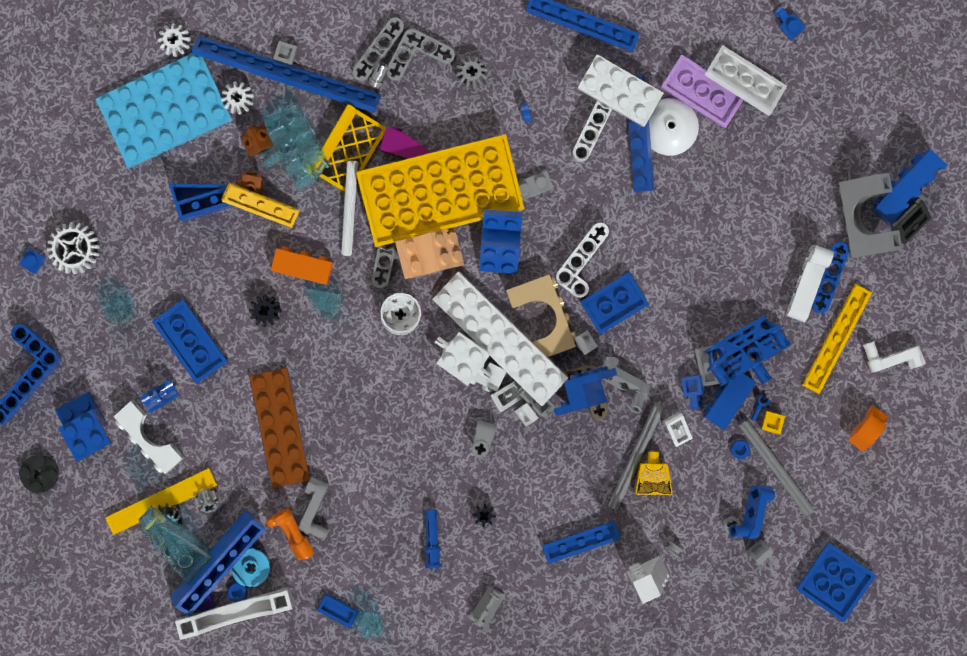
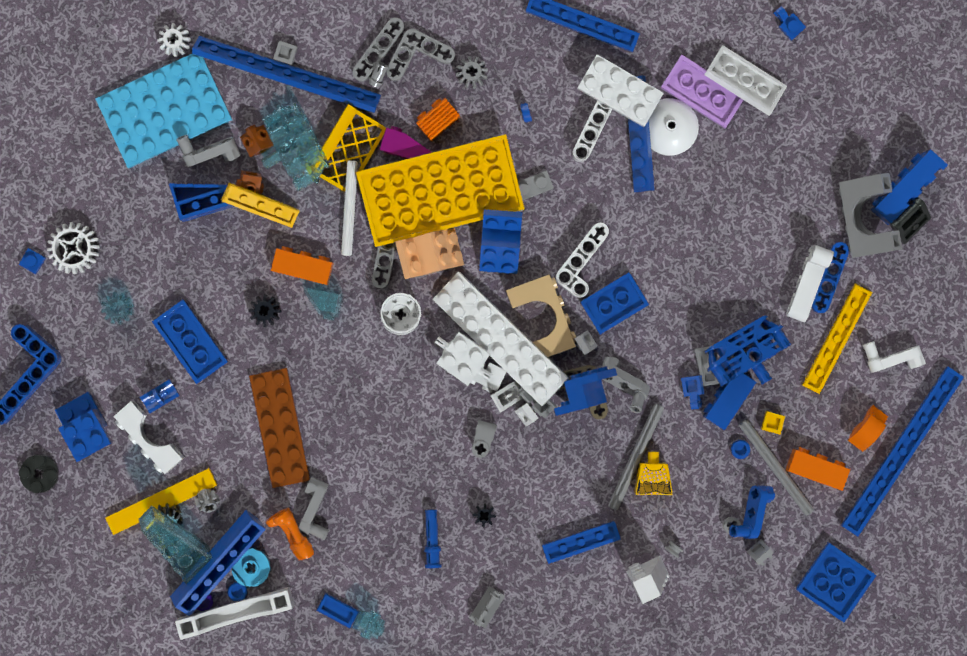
(191, 156): none -> light grey beam
(243, 92): white gear -> none
(437, 119): none -> orange brick
(677, 429): white slope -> none
(759, 407): blue hand -> none
(818, 468): none -> orange brick
(902, 451): none -> blue plate

